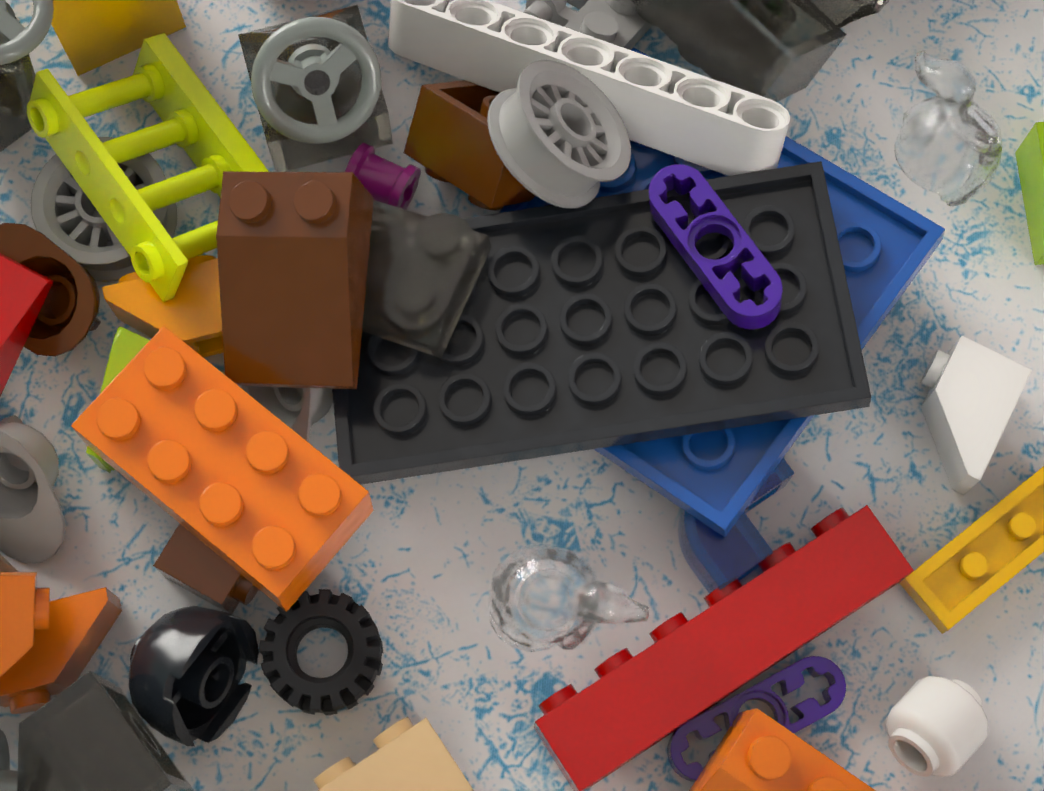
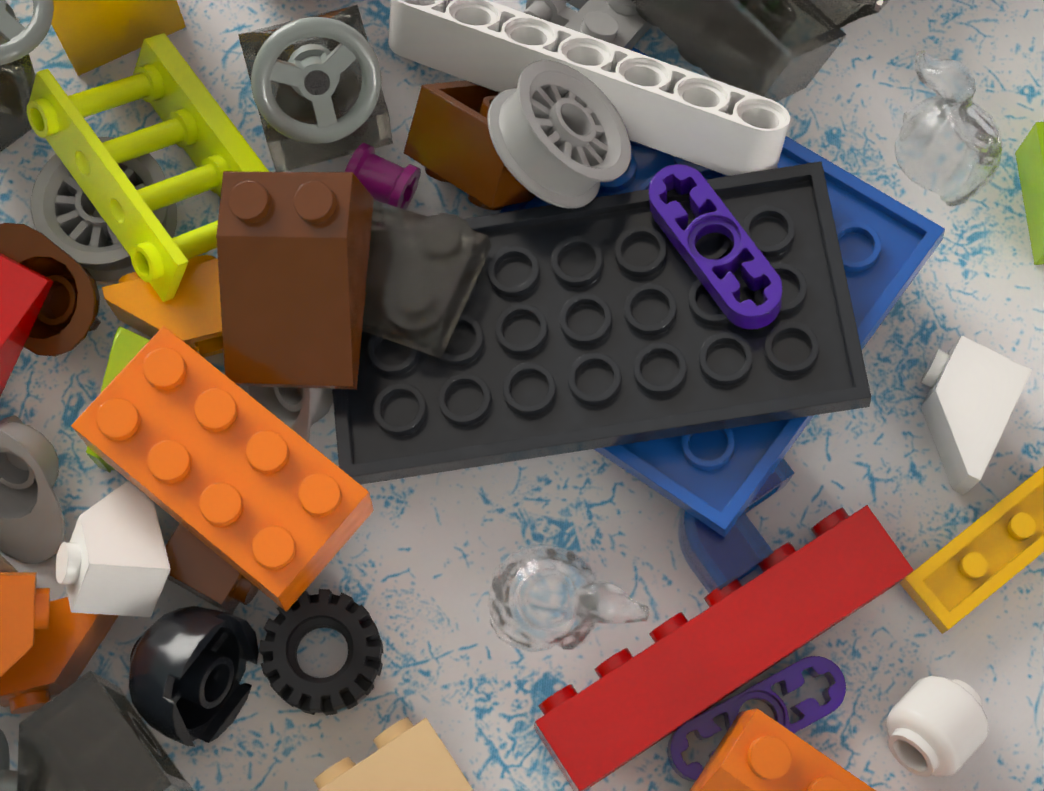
(115, 557): none -> white slope

